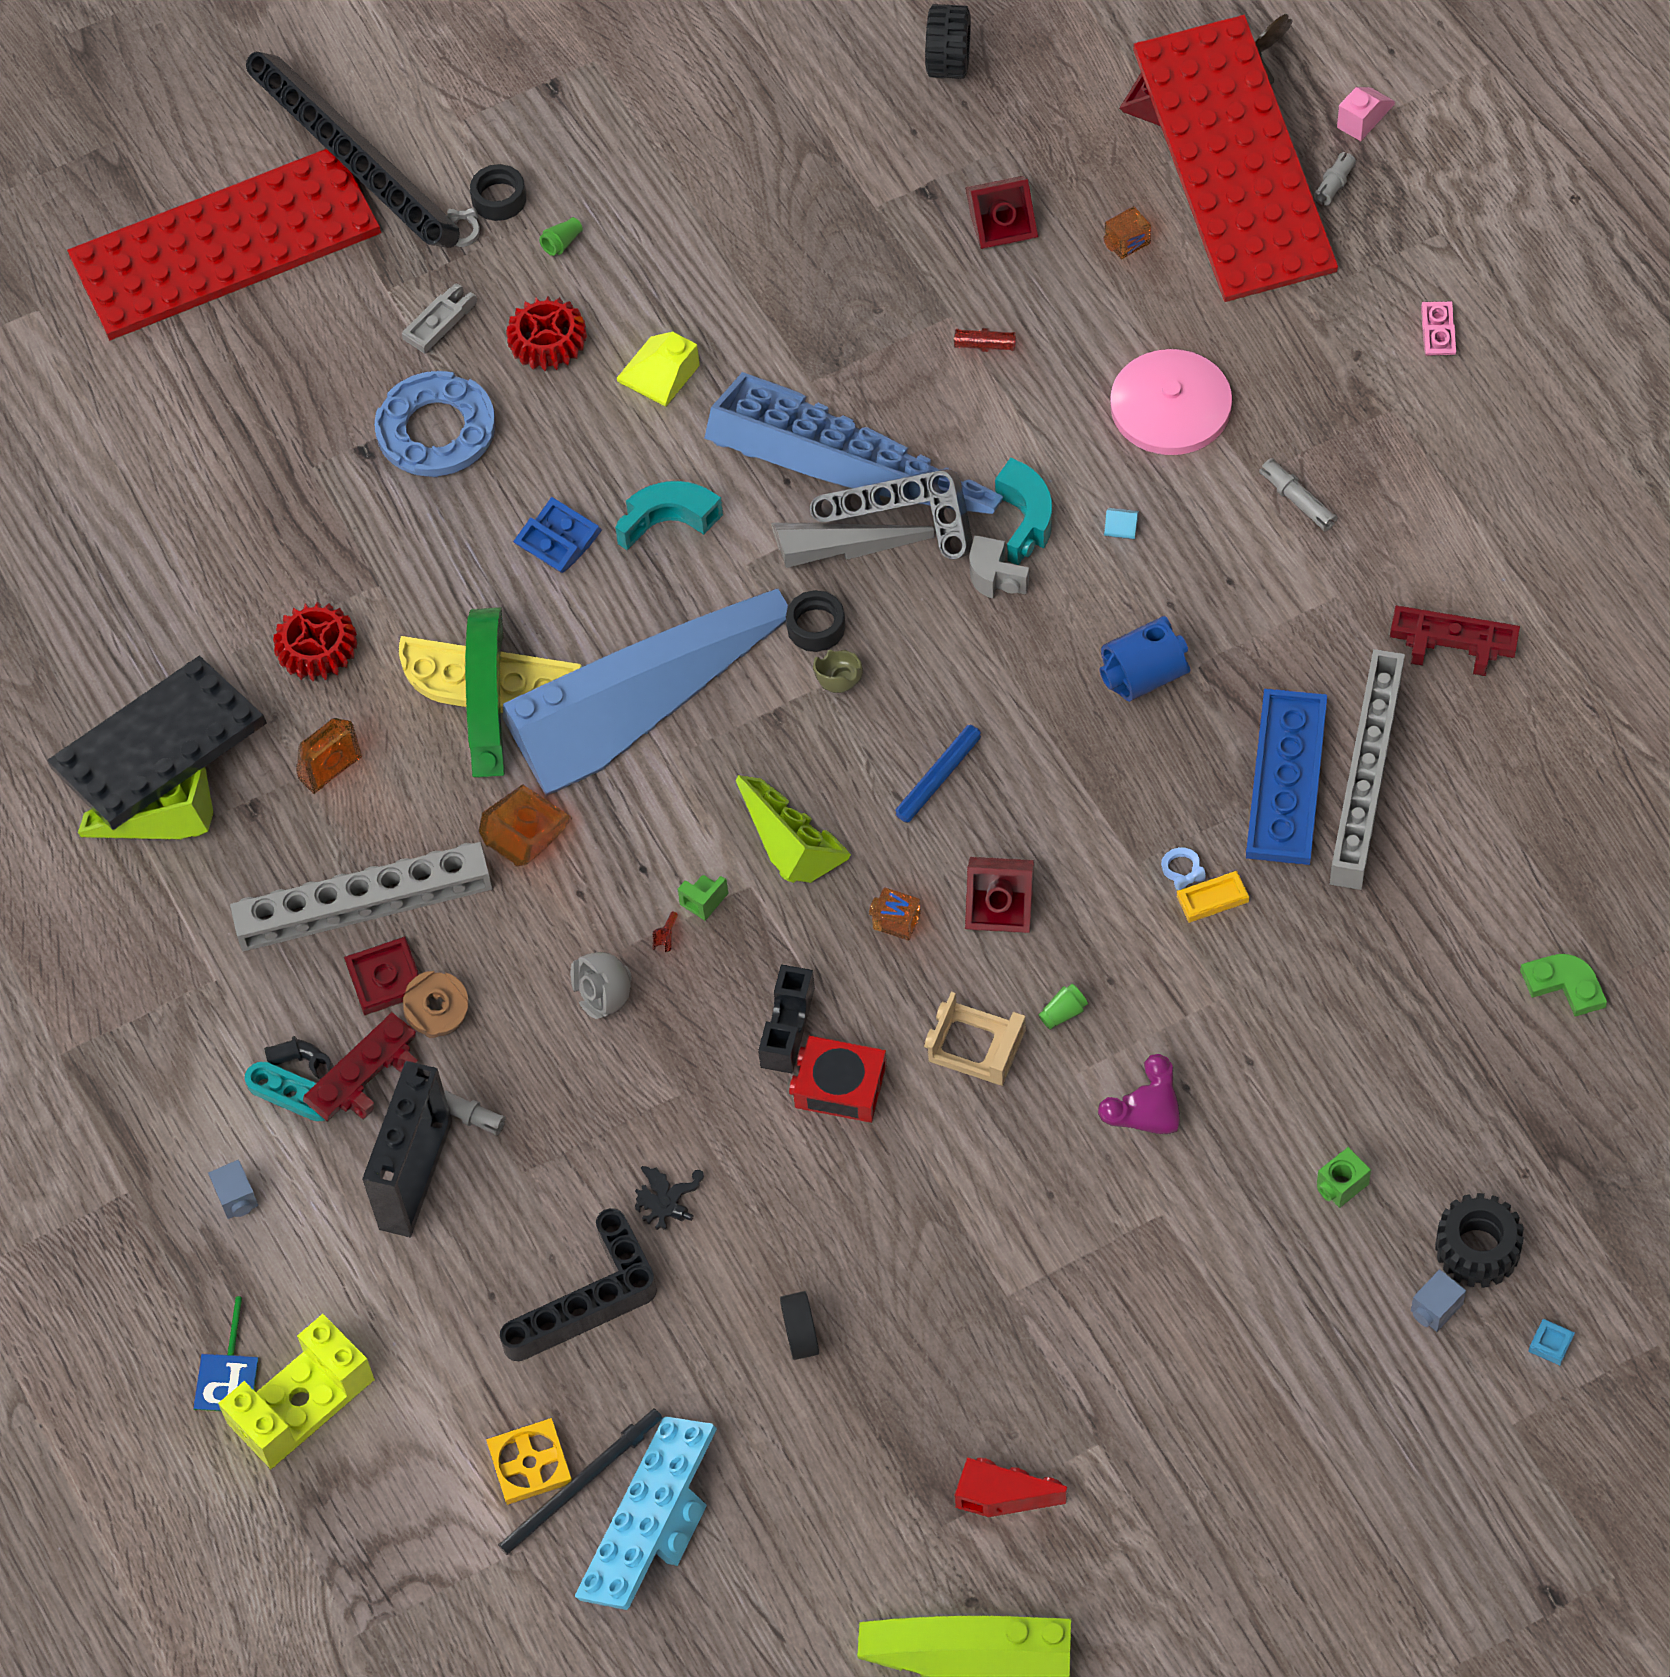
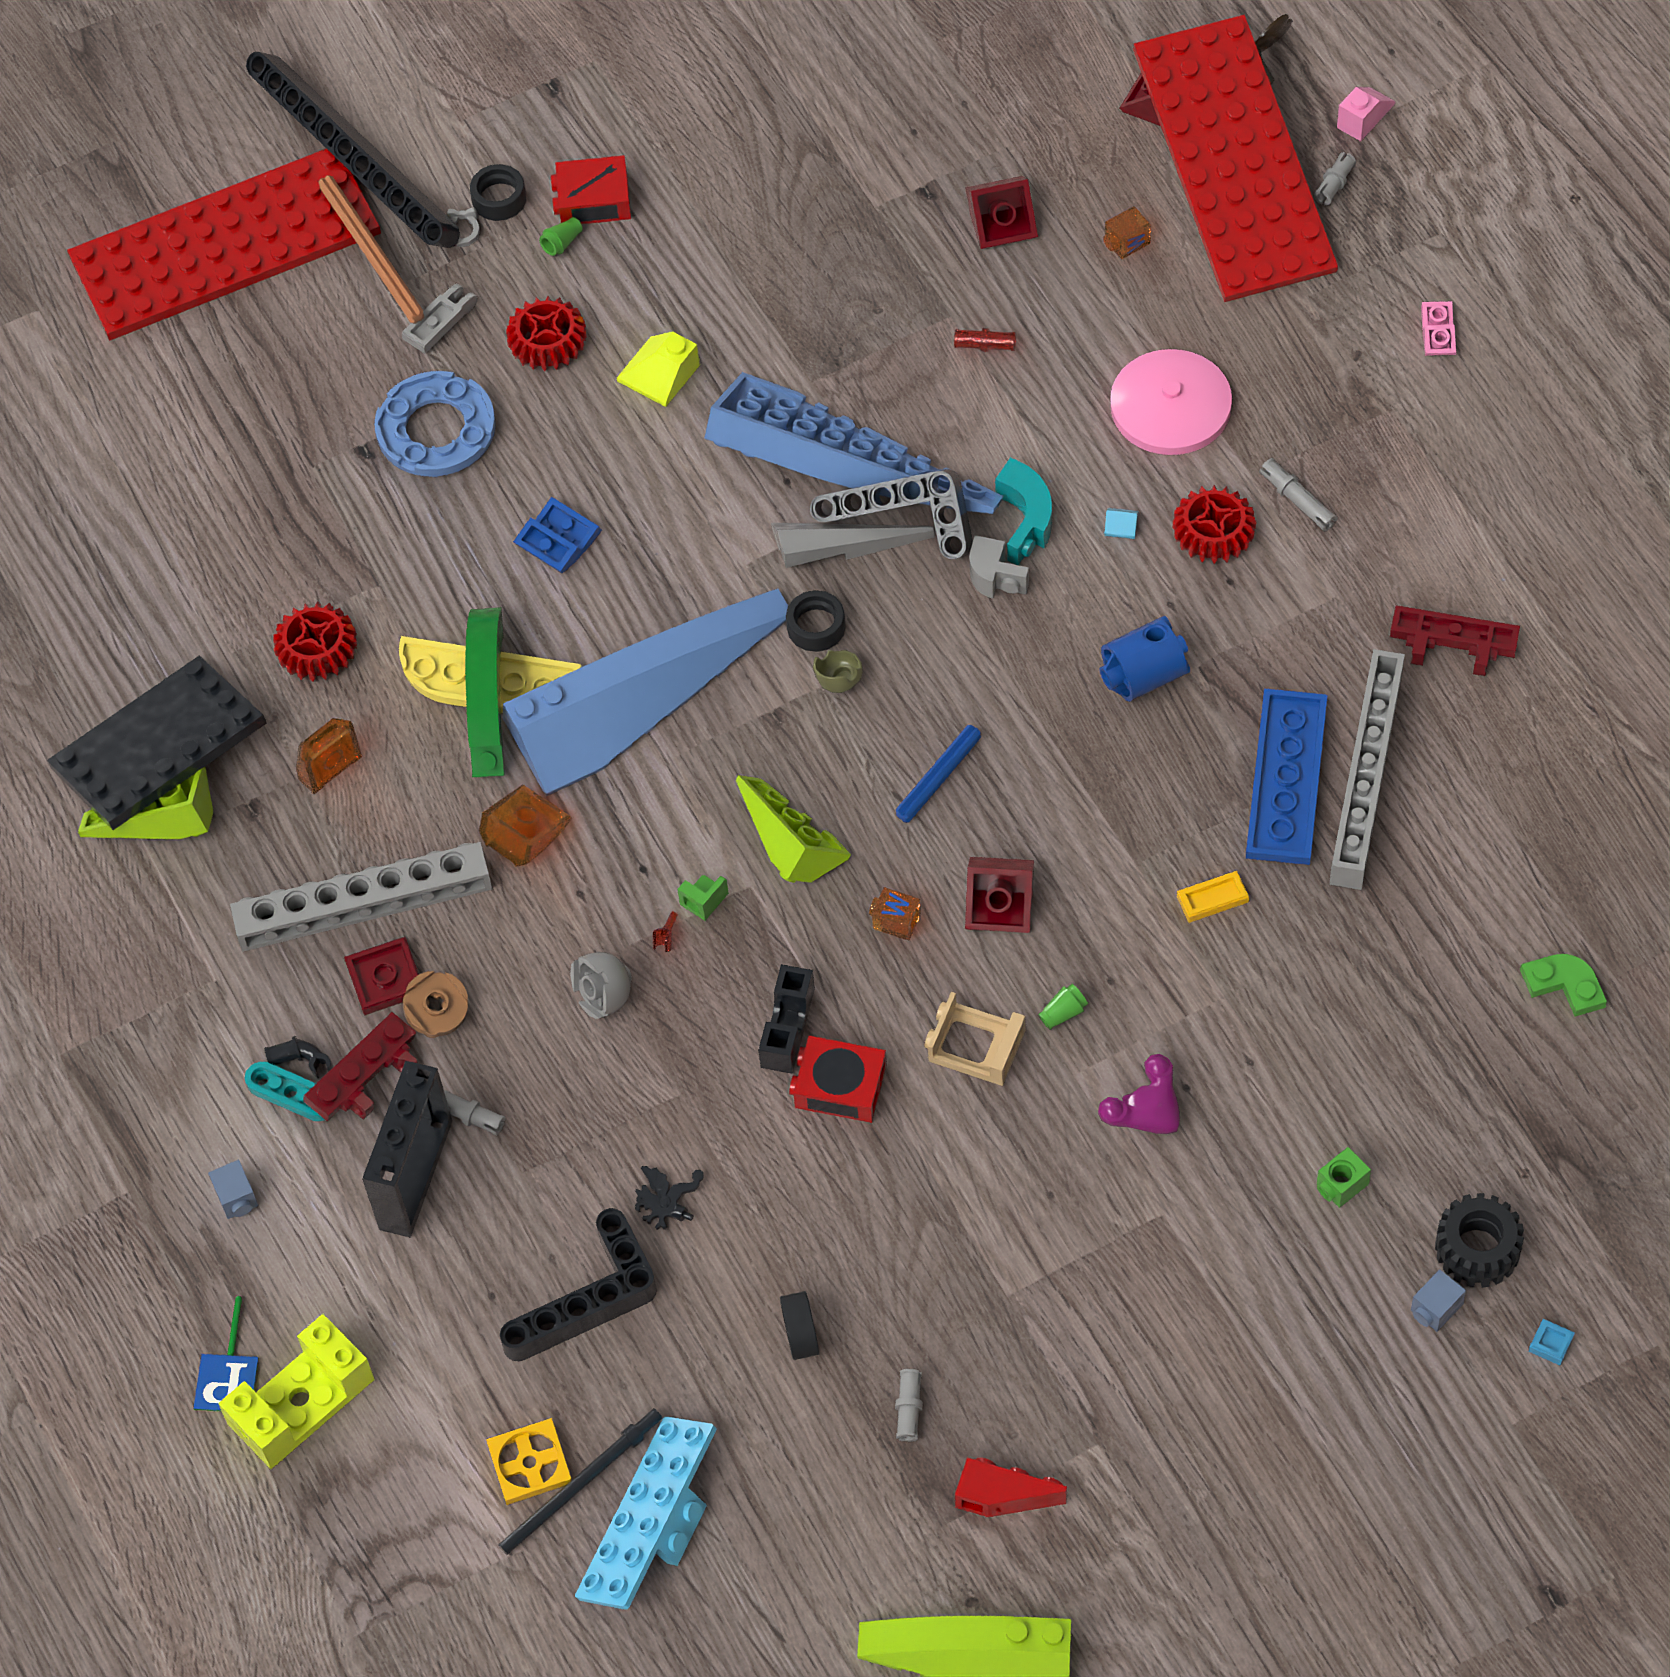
(371, 249): none -> nougat axle
(592, 190): none -> red brick
(668, 502): teal arch -> none
(909, 1405): none -> light grey pin
(947, 41): black tyre -> none
(1180, 881): light blue piece -> none
(1220, 515): none -> red gear

